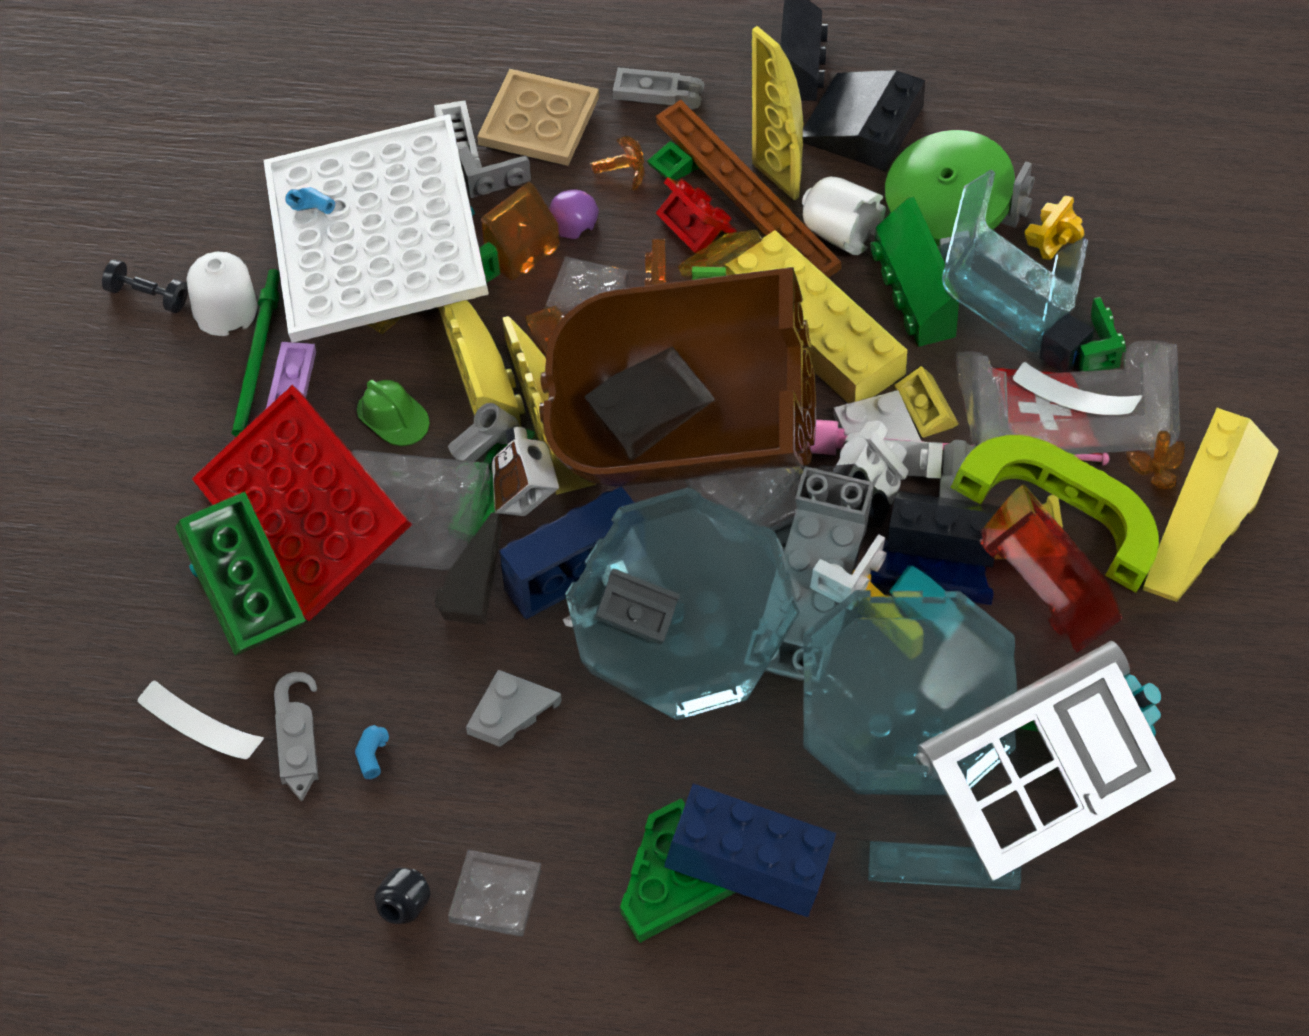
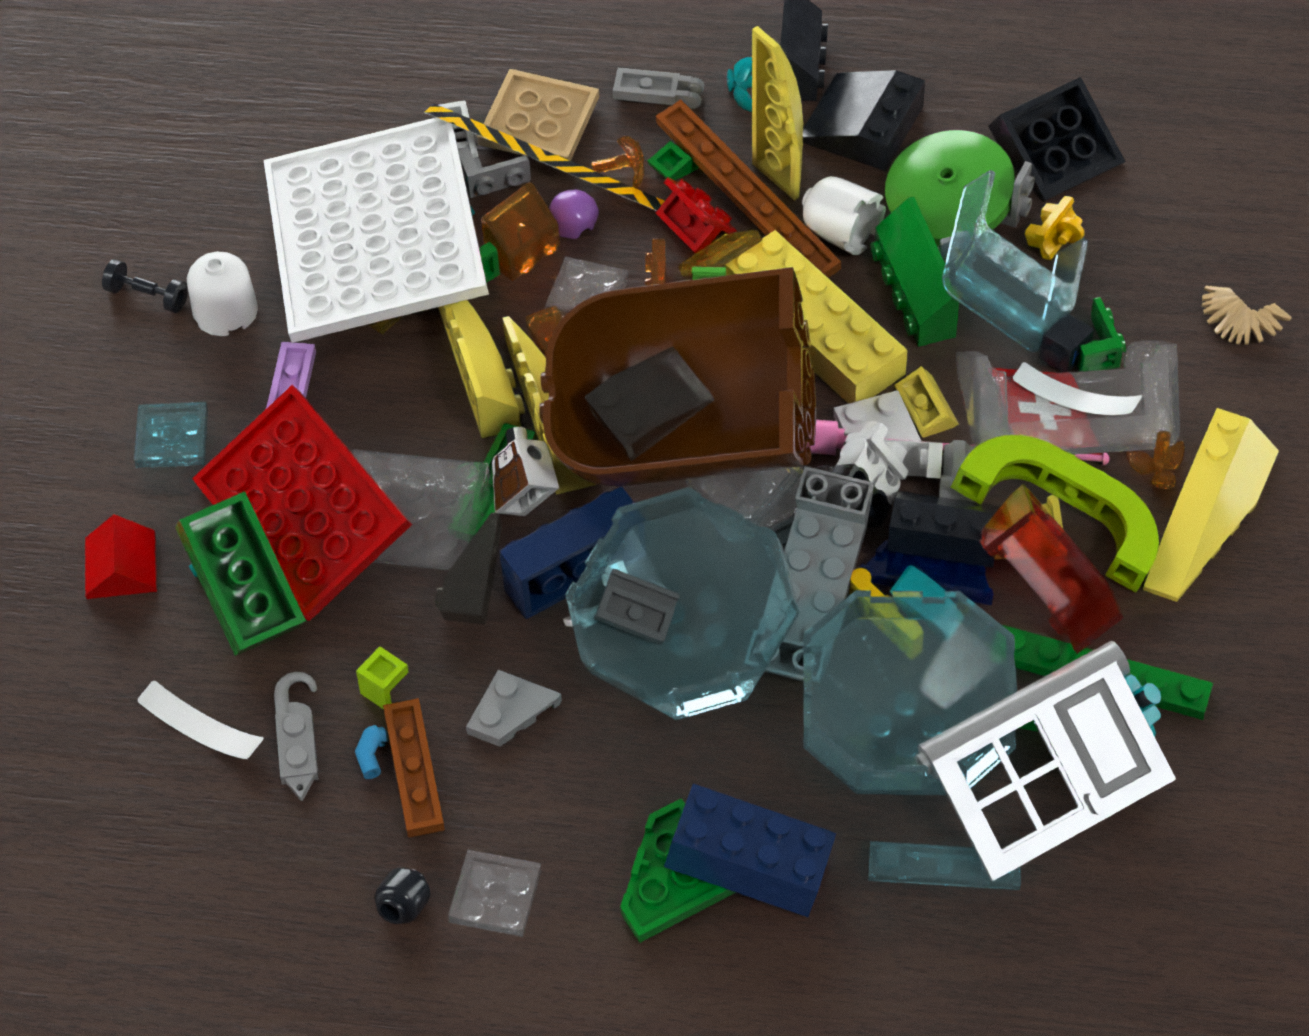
(120, 559): none -> red slope
(171, 434): none -> clear light blue plate
(268, 302): green bar -> none
(309, 198): dark azure arm -> none
(380, 675): none -> lime panel
(392, 413): bright green piece -> none
(413, 768): none -> dark orange plate
(488, 429): light grey piece -> none
(545, 156): none -> sticker
(741, 80): none -> teal plant
(837, 583): white bracket -> none
(1060, 138): none -> black slope
(1178, 691): none -> green plate
(1239, 319): none -> tan hair

